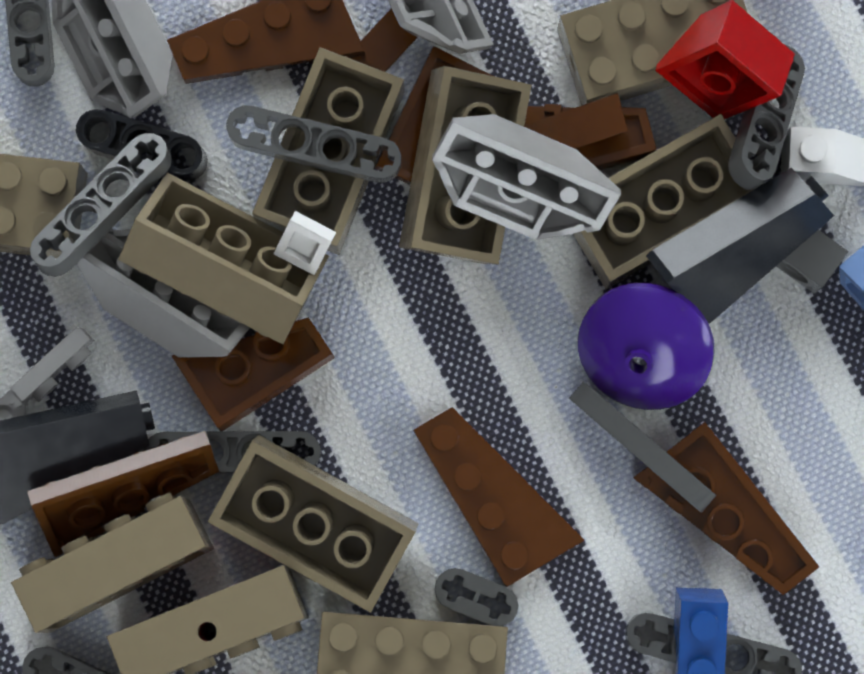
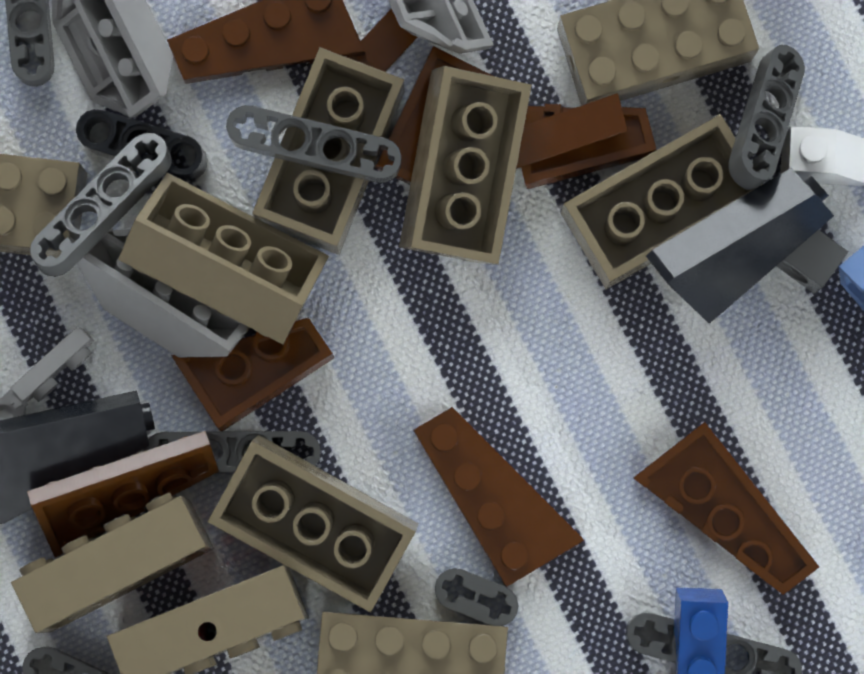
(304, 243): white plate -> none
(522, 178): light grey wedge -> none
(642, 447): dark grey beam -> none
(651, 325): dark purple dish -> none
(727, 62): red slope -> none

